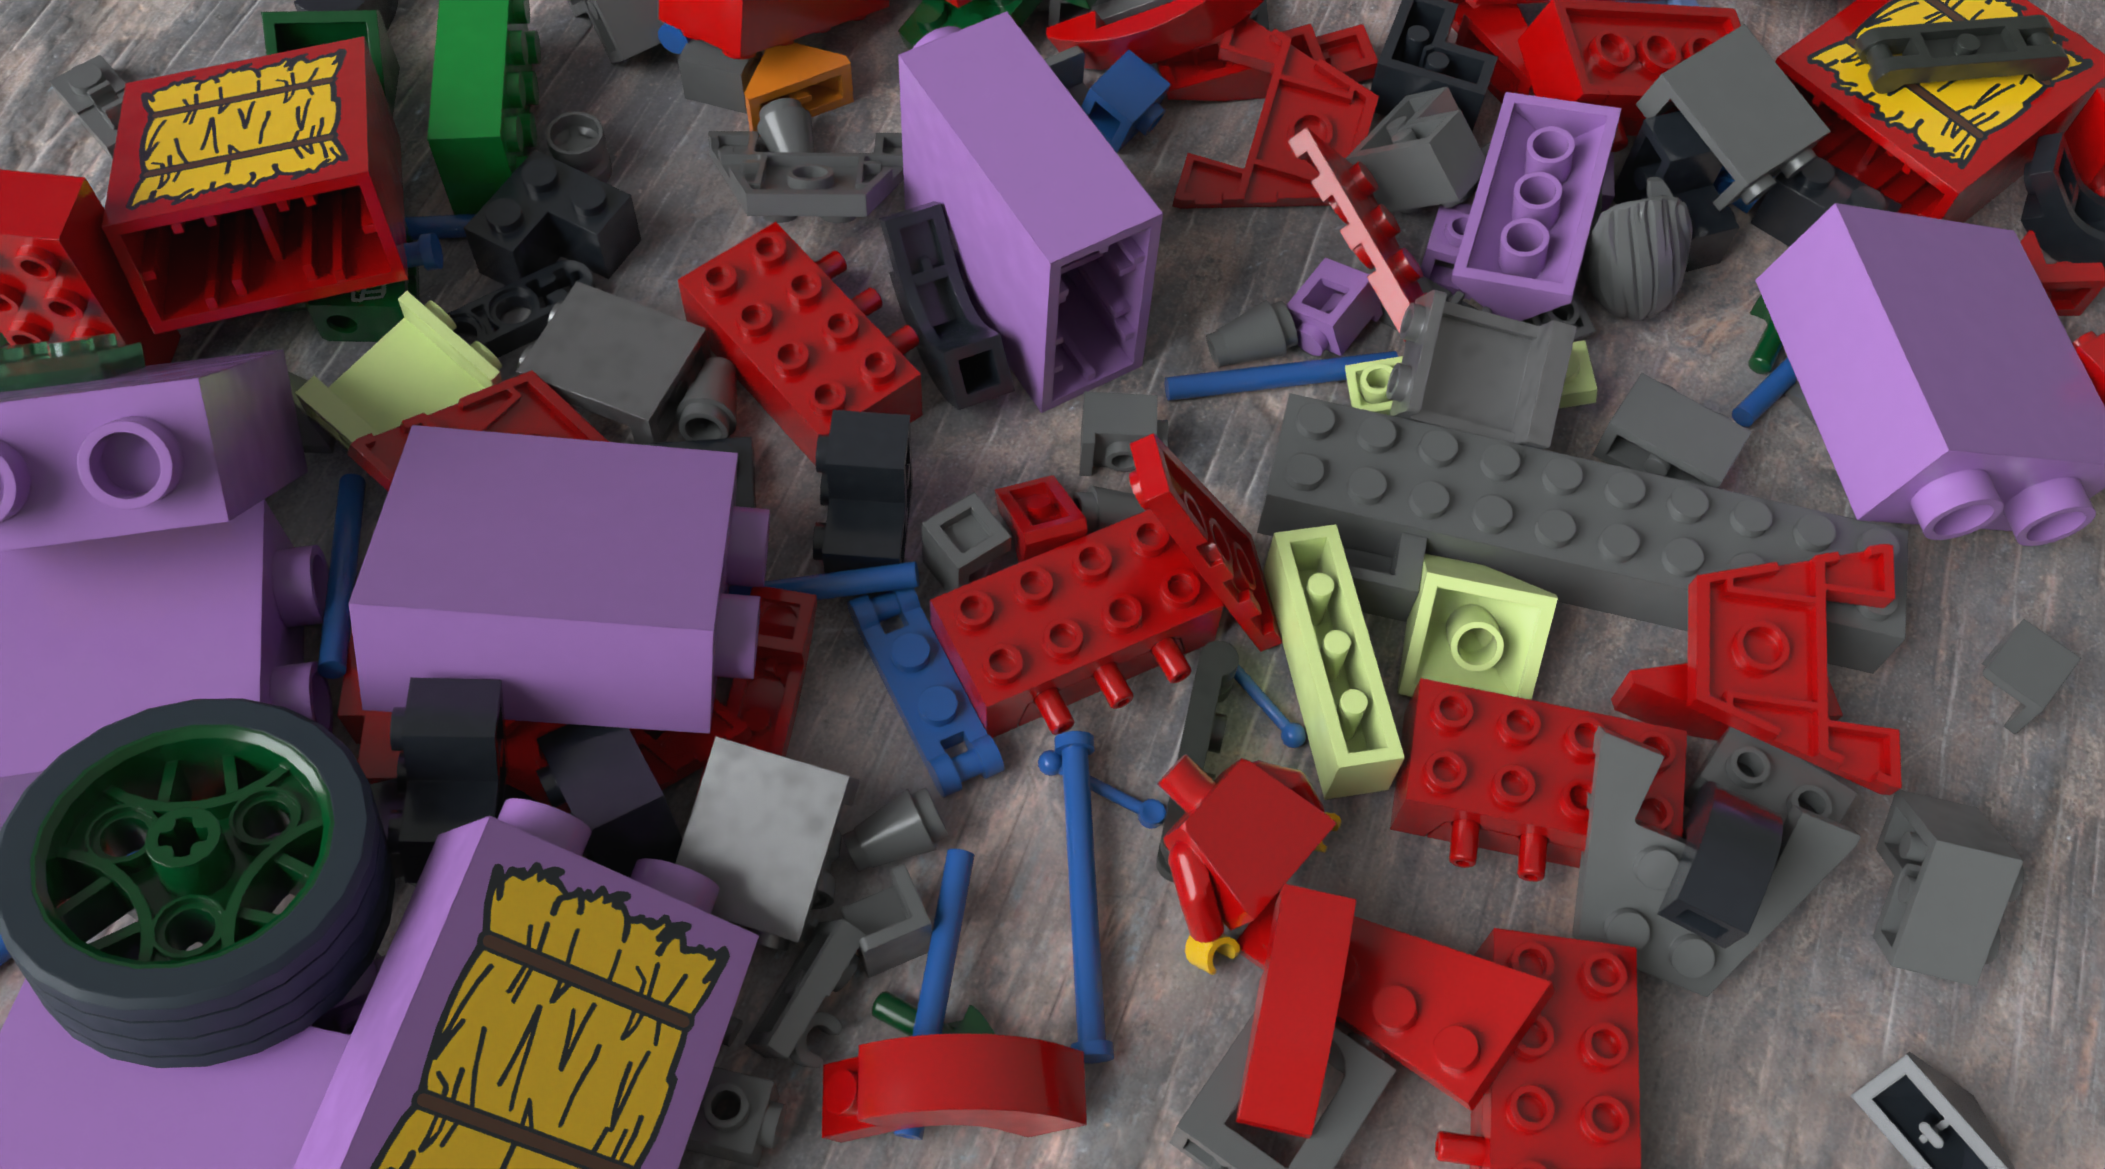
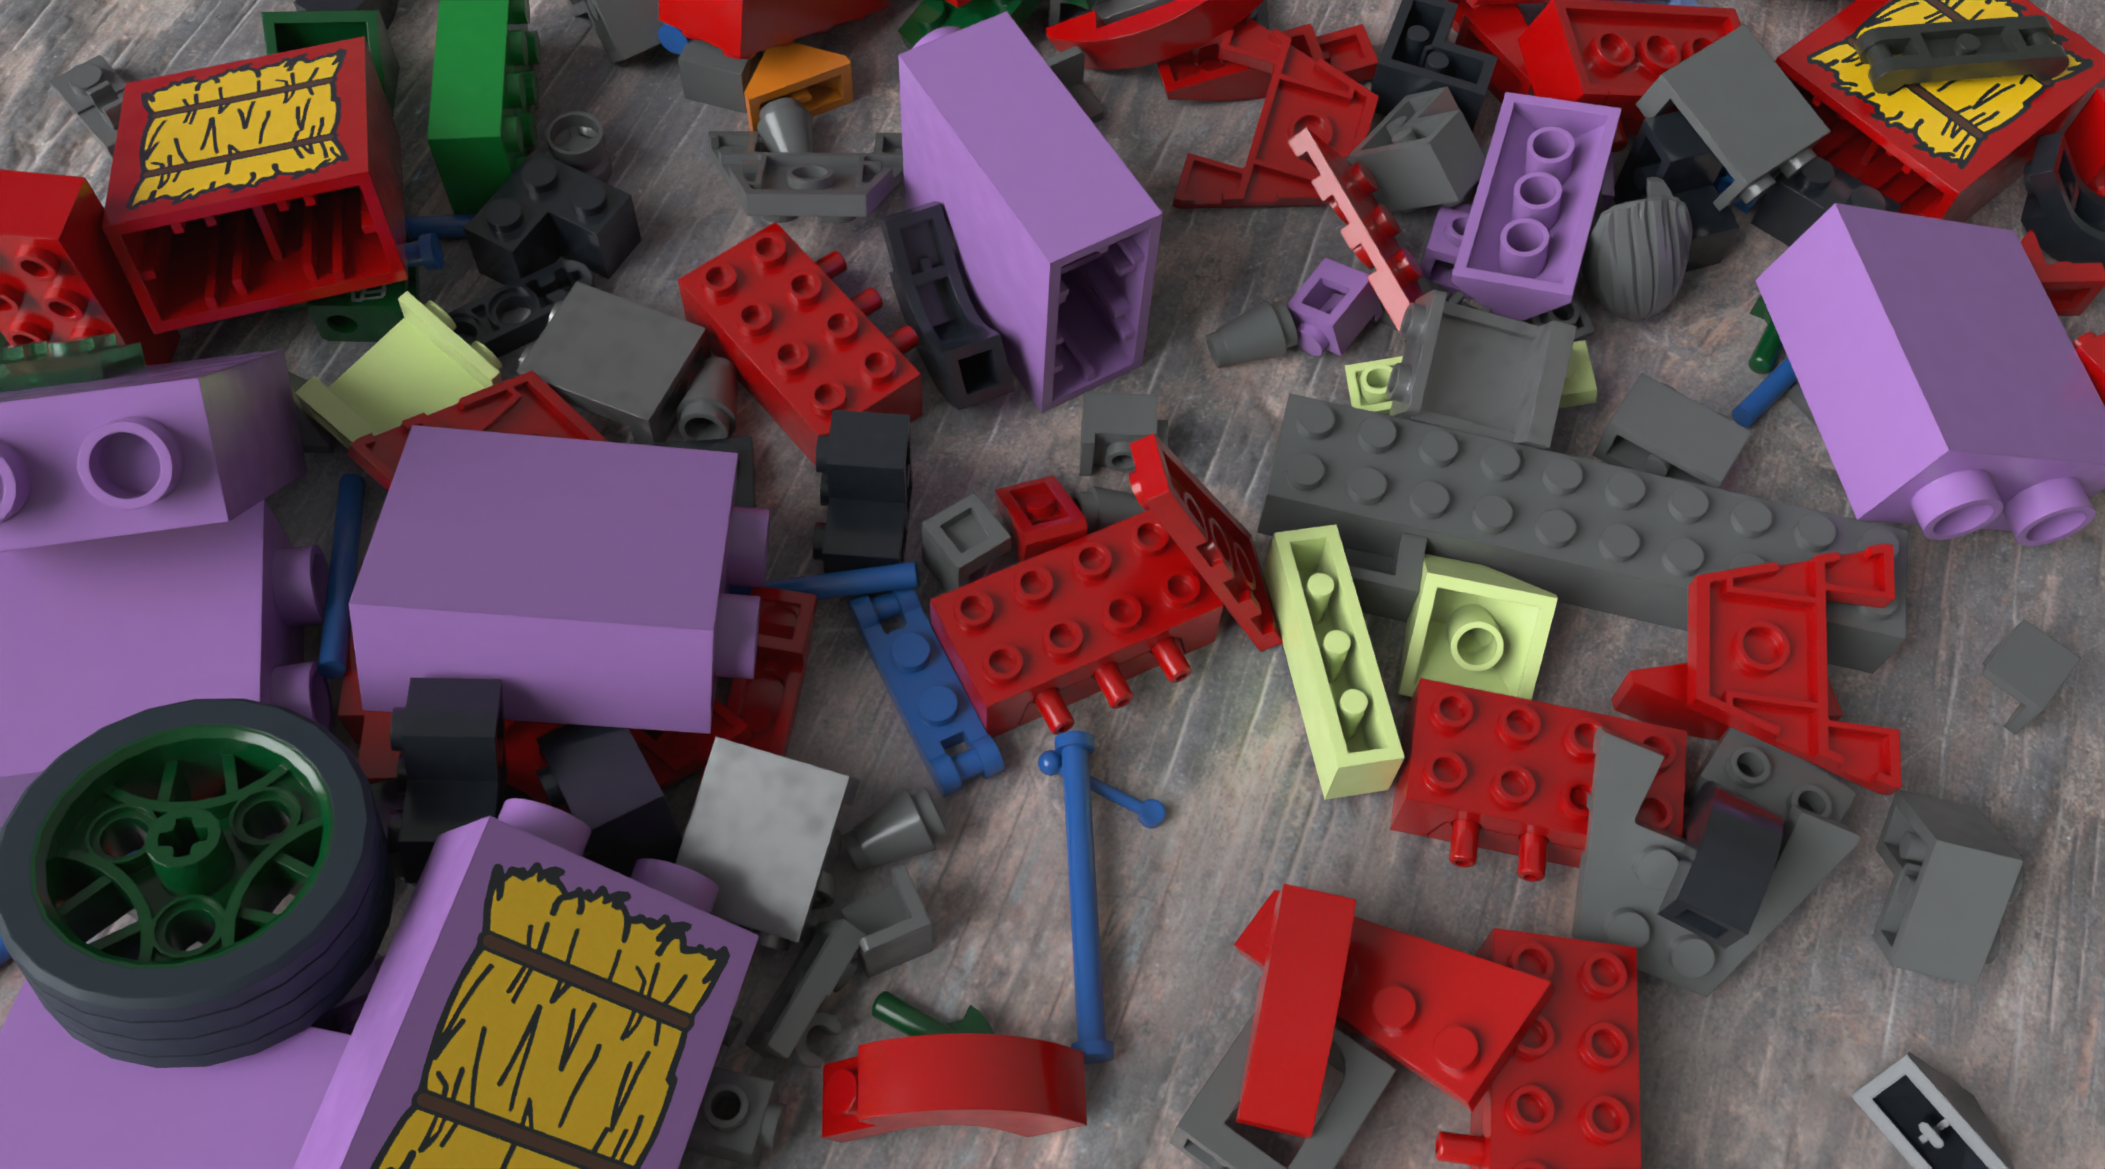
(942, 953): blue piece -> none
(1126, 100): blue brick -> none
(1203, 726): pearl dark grey plate -> none
(1237, 845): red torso -> none
(1264, 377): blue bar -> none
(1292, 733): blue hinge -> none

